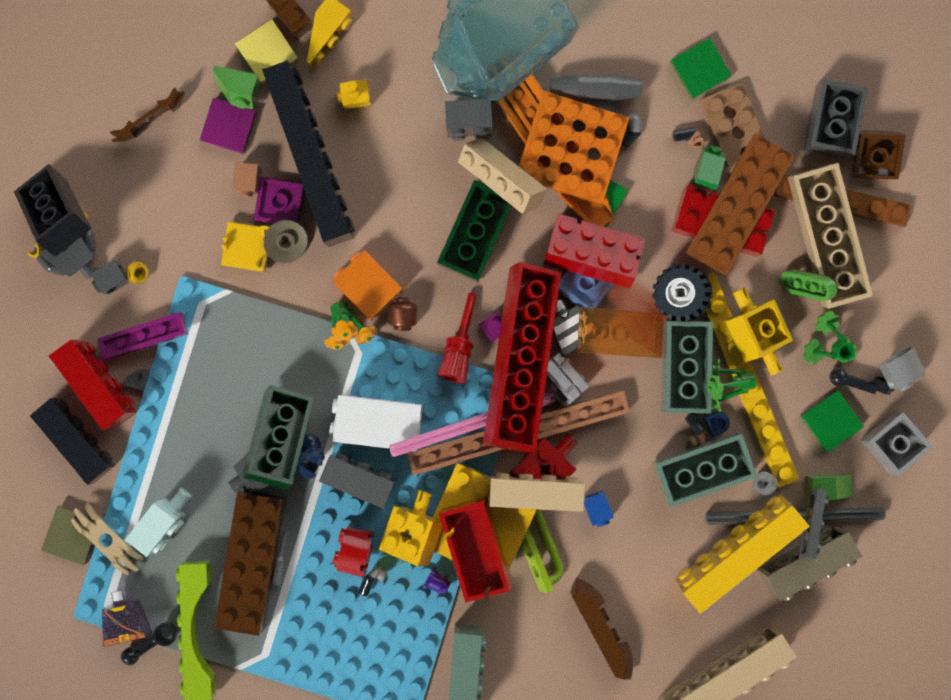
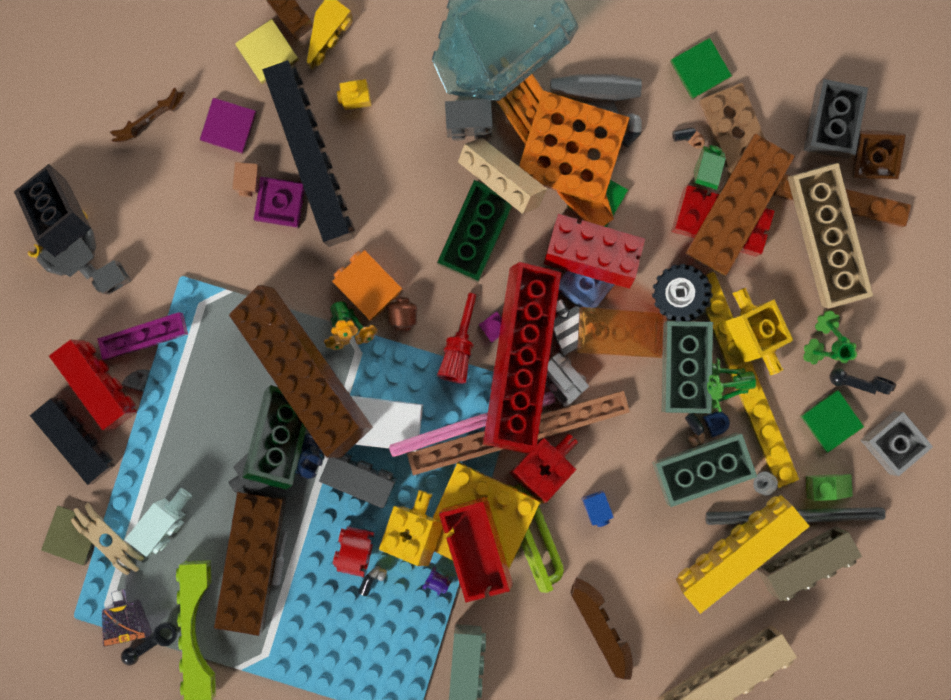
(142, 272): yellow plate -> none
(238, 86): bright green slope -> none
(244, 247): yellow piece -> none
(290, 249): dark tan dish -> none
(300, 372): none -> reddish brown brick
(537, 493): tan brick -> none
(808, 285): bright green plate -> none
(816, 505): dark grey plate -> none
(902, 369): light grey brick -> none

